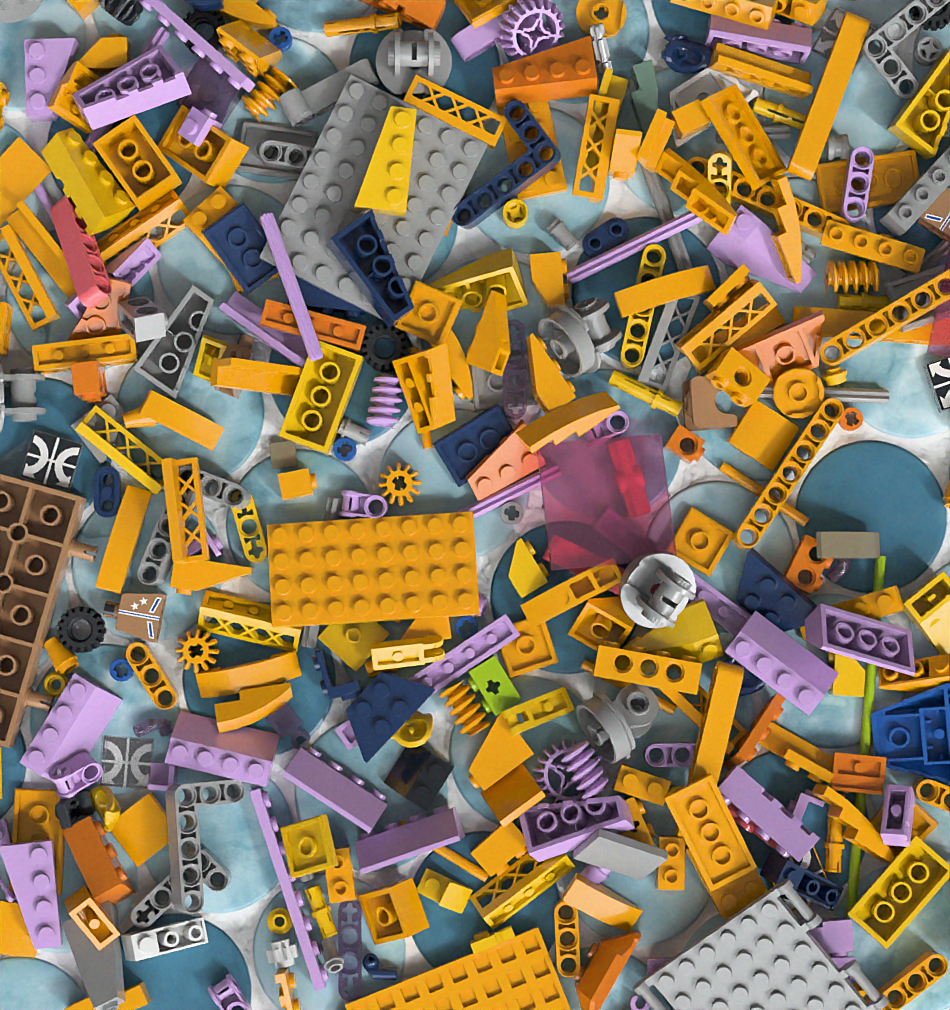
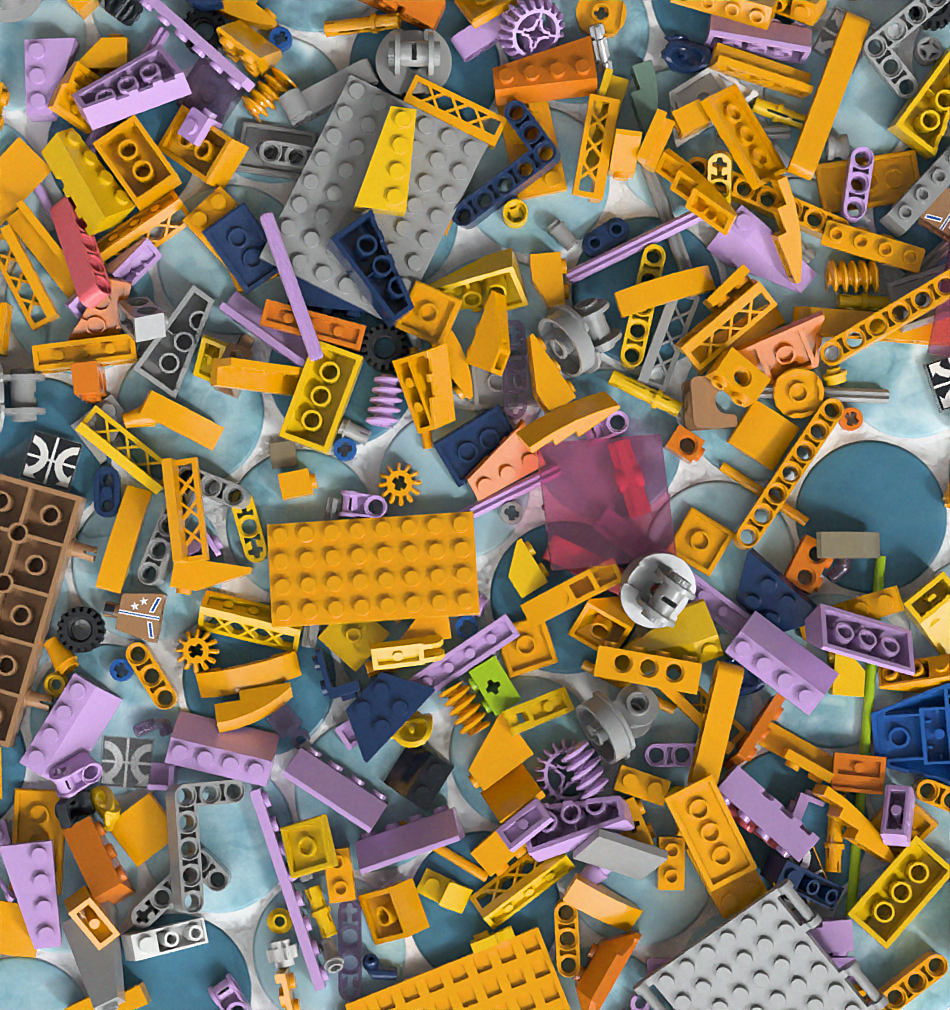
(524, 825): none -> lavender plate

